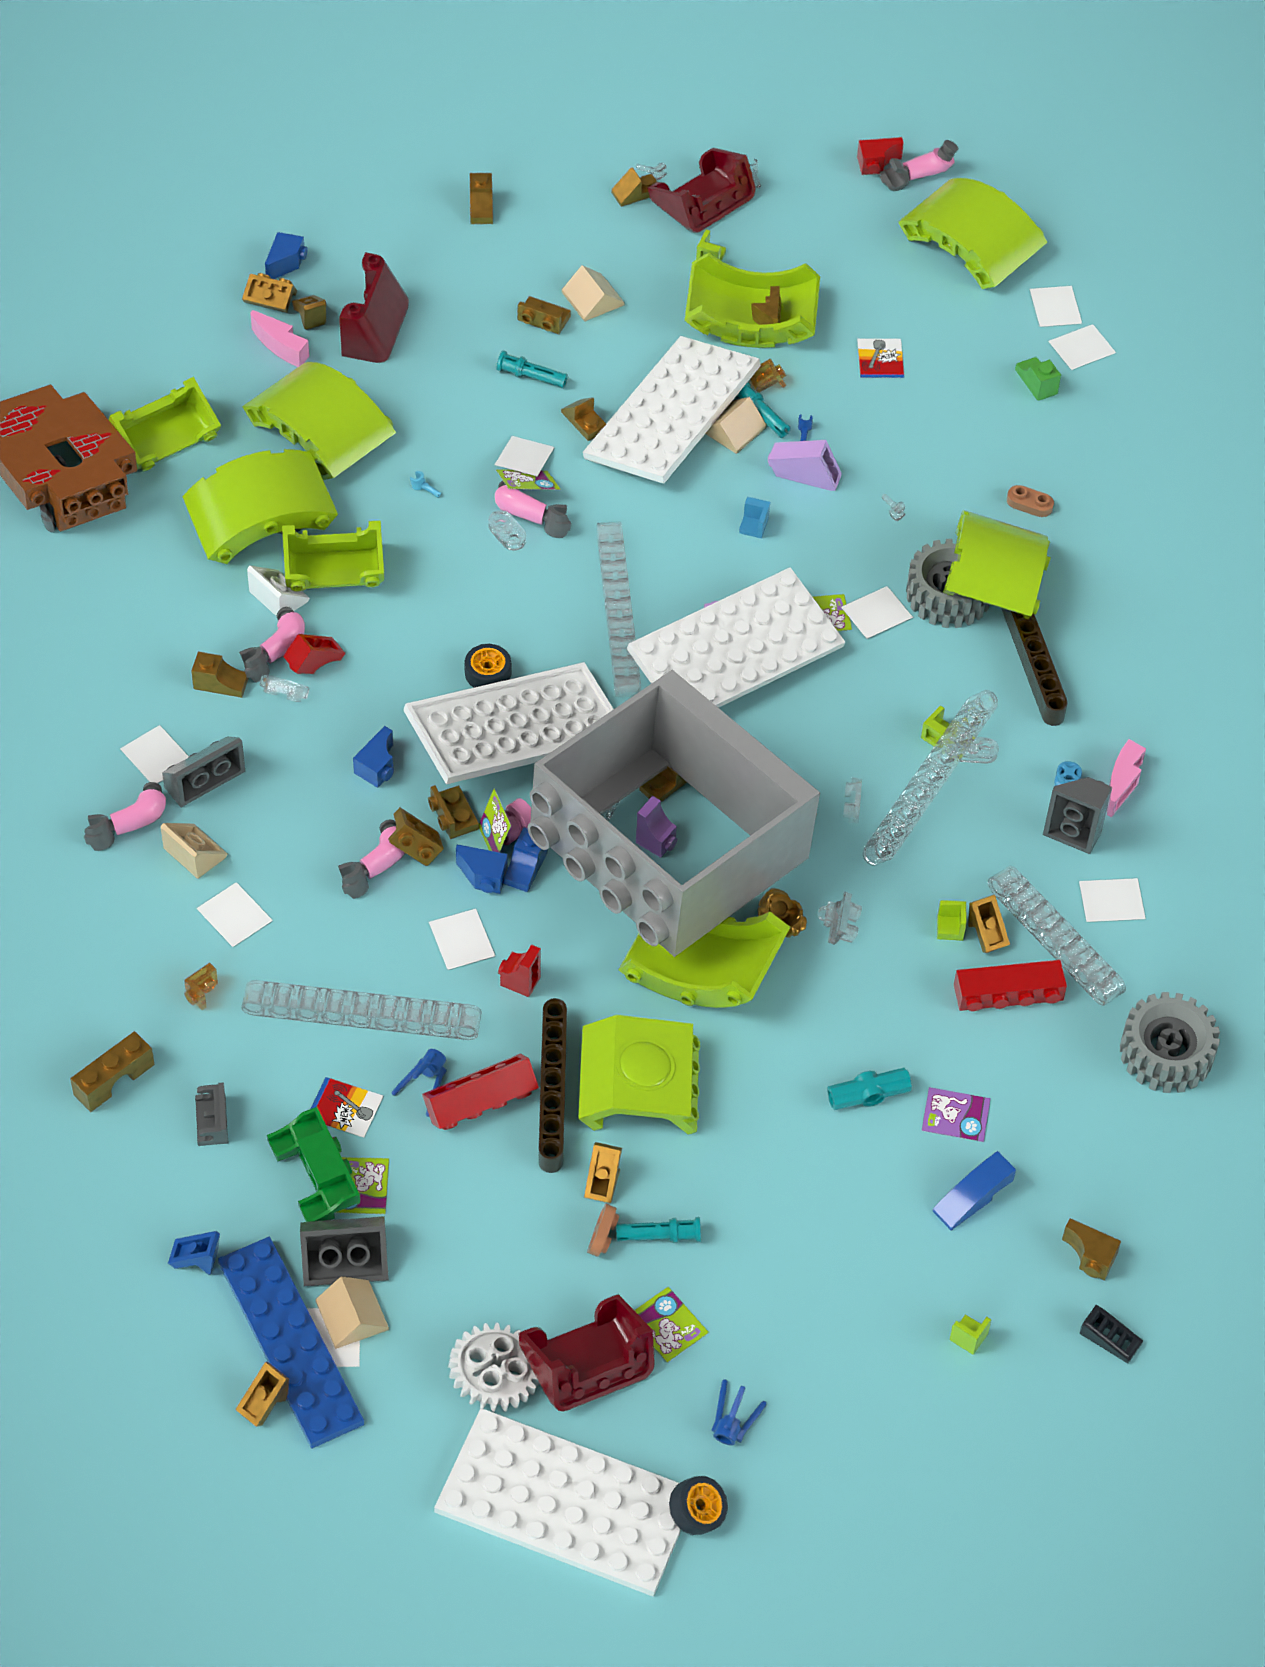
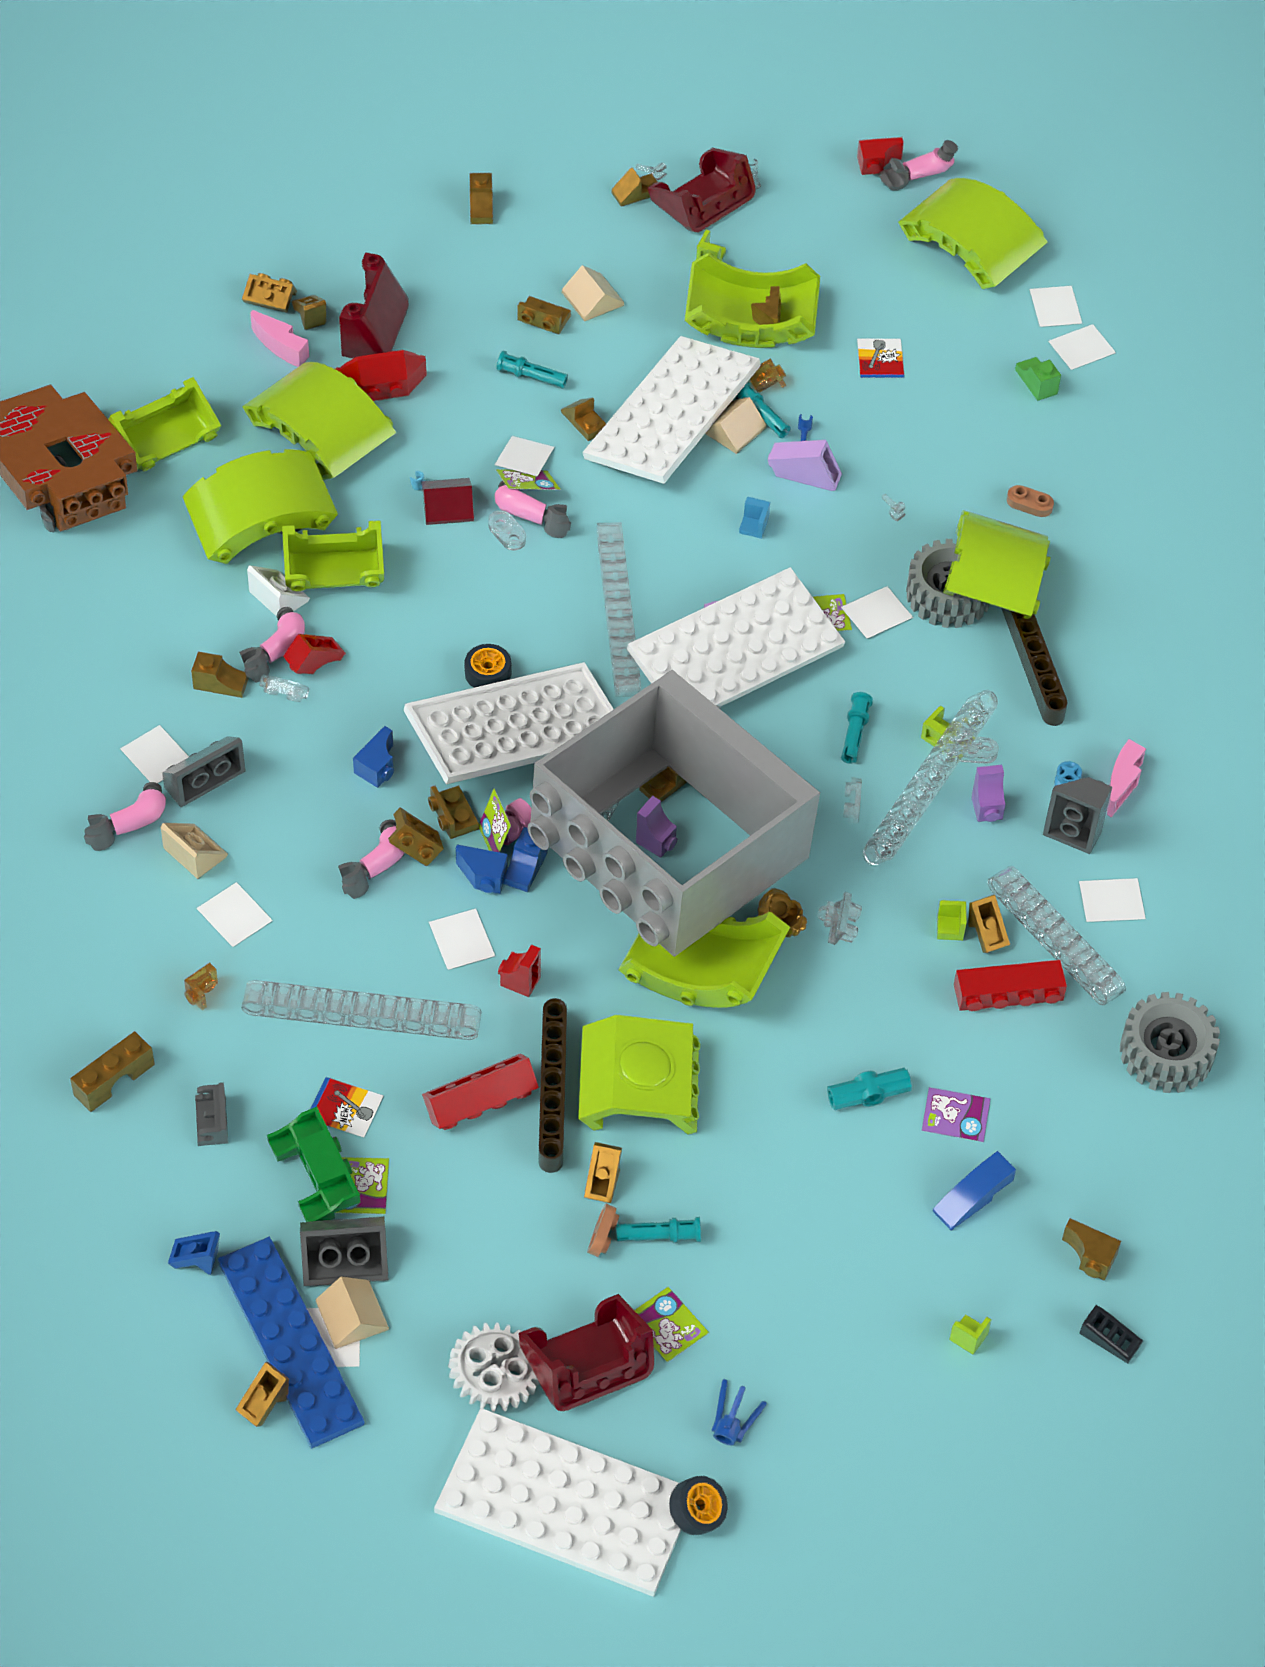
(285, 255): blue slope -> none
(387, 373): none -> red wedge
(429, 1065): blue plant -> none
(448, 501): none -> dark red slope
(857, 719): none -> teal pin
(988, 793): none -> medium lavender arch

